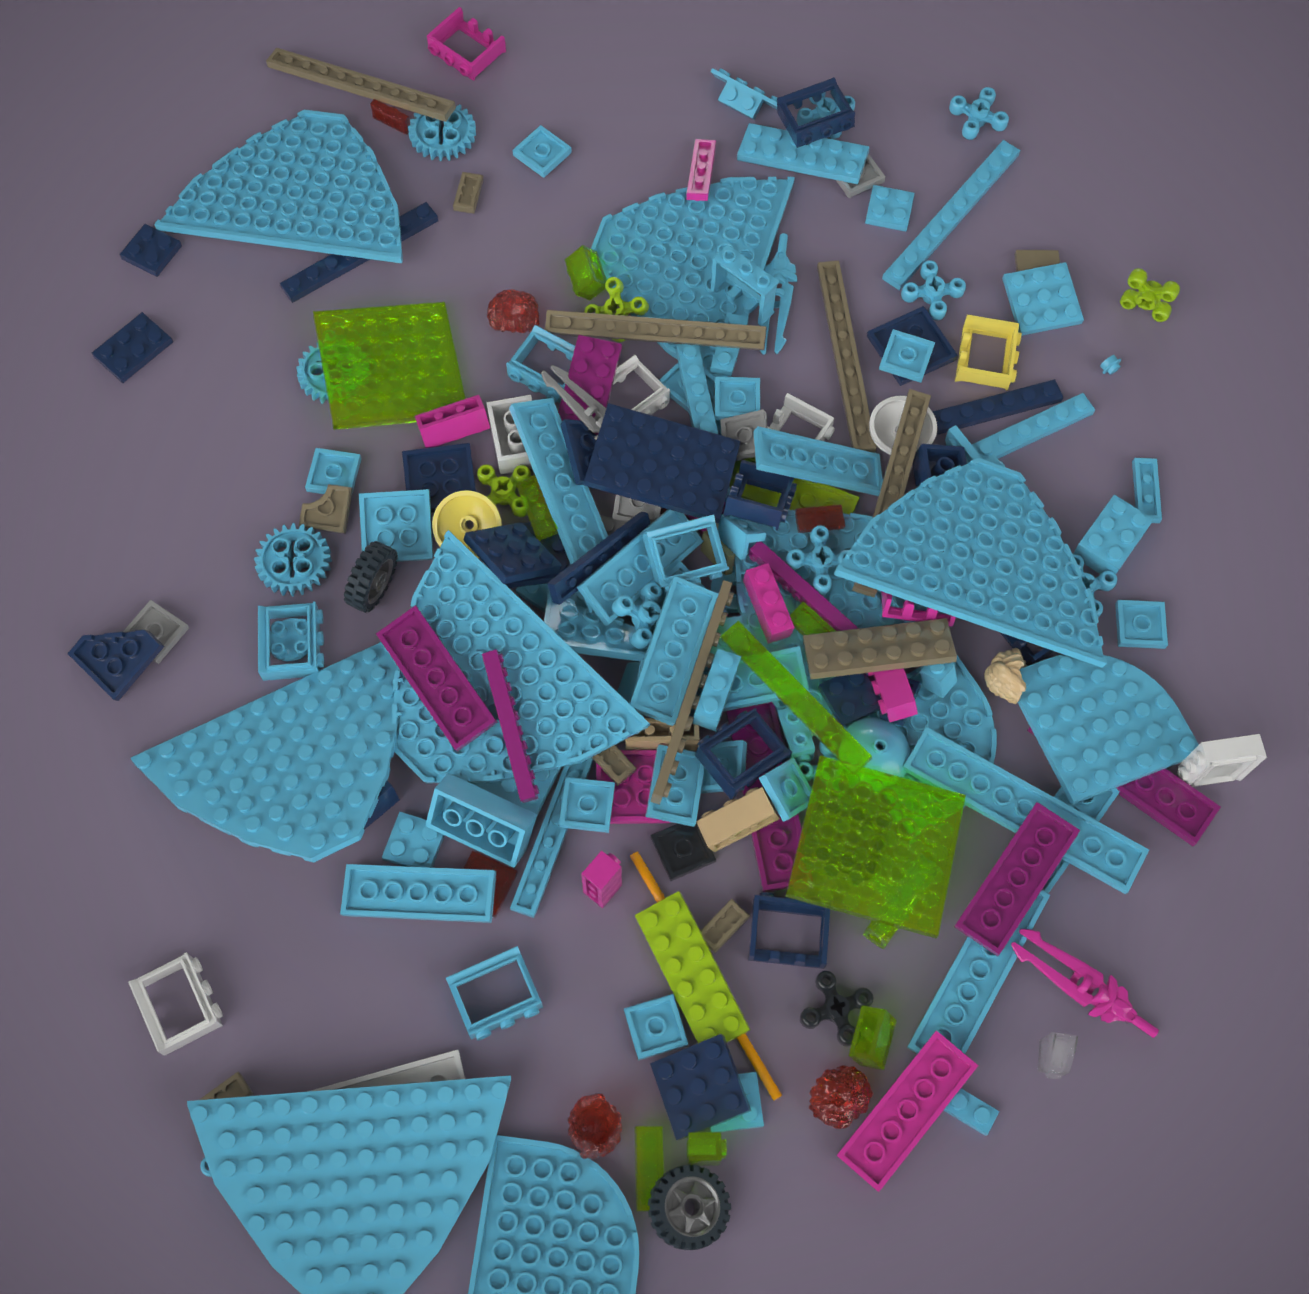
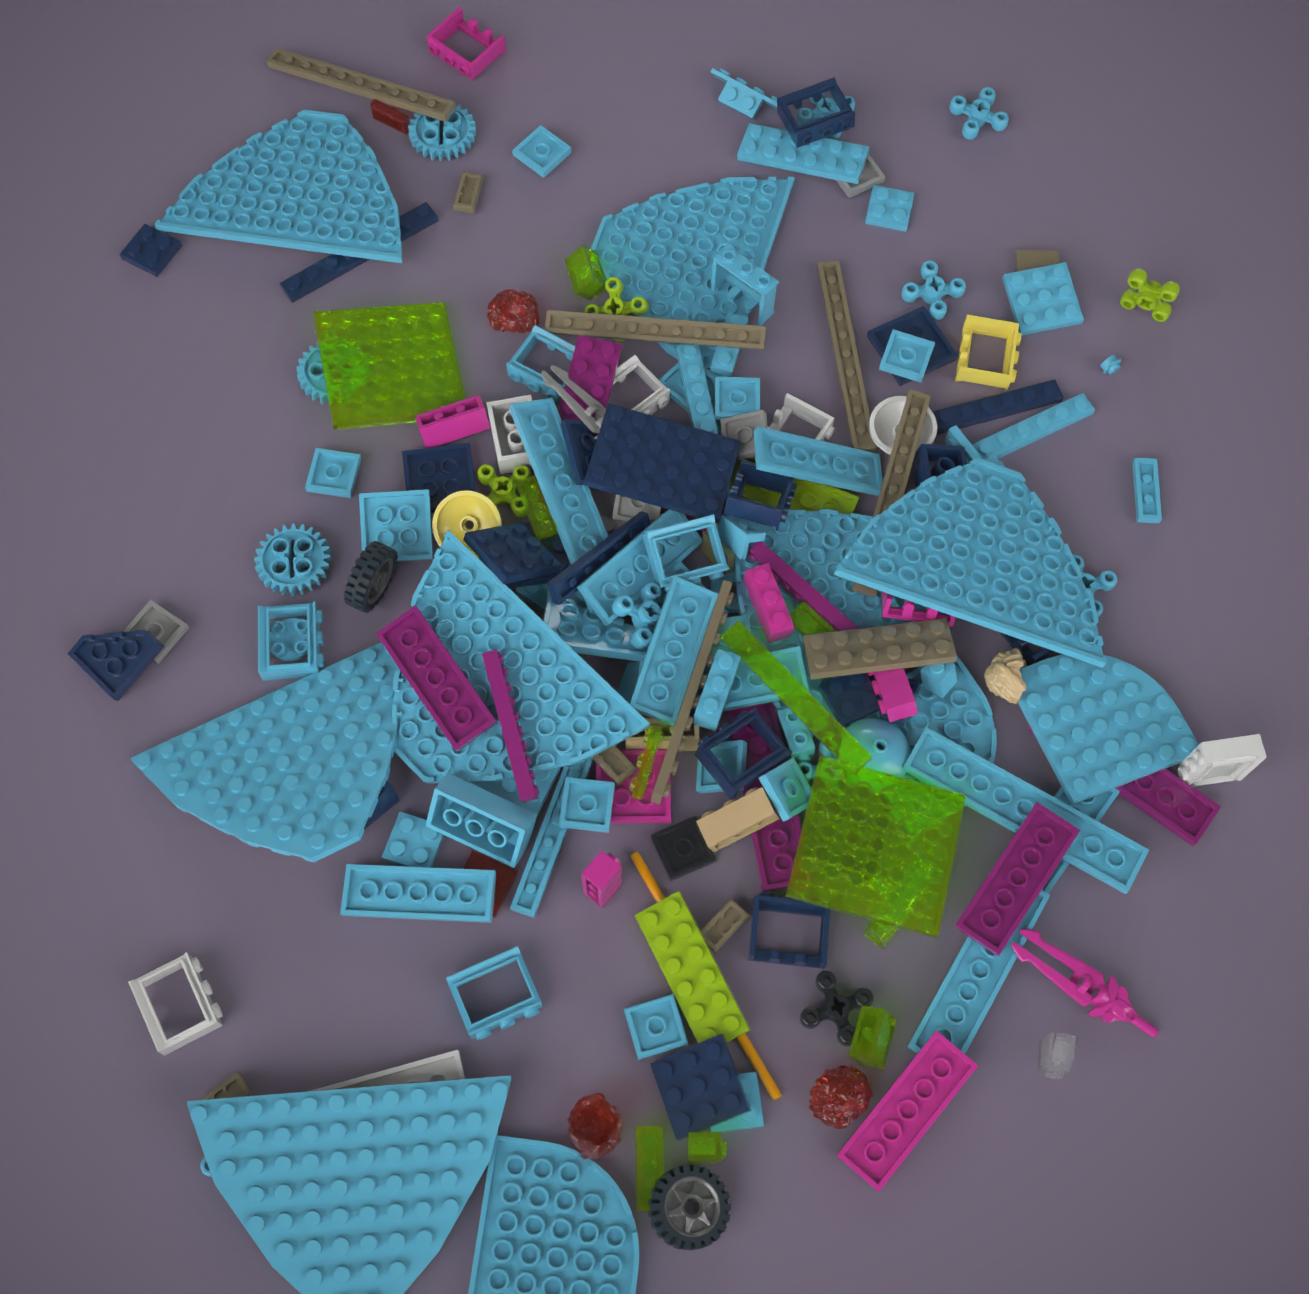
(132, 347): dark blue plate -> none
(328, 512): dark tan tile -> none
(646, 761): none -> clear neon green plate
(685, 790): medium azure plate -> none
(701, 170): dark pink plate -> none
(783, 271): medium azure sword -> none
(811, 559): medium azure gear -> none
(827, 516): clear red plate -> none
(950, 215): medium azure plate -> none
(972, 1111): medium azure plate -> none
(1113, 536): medium azure brick -> none
(1141, 624): medium azure plate -> none

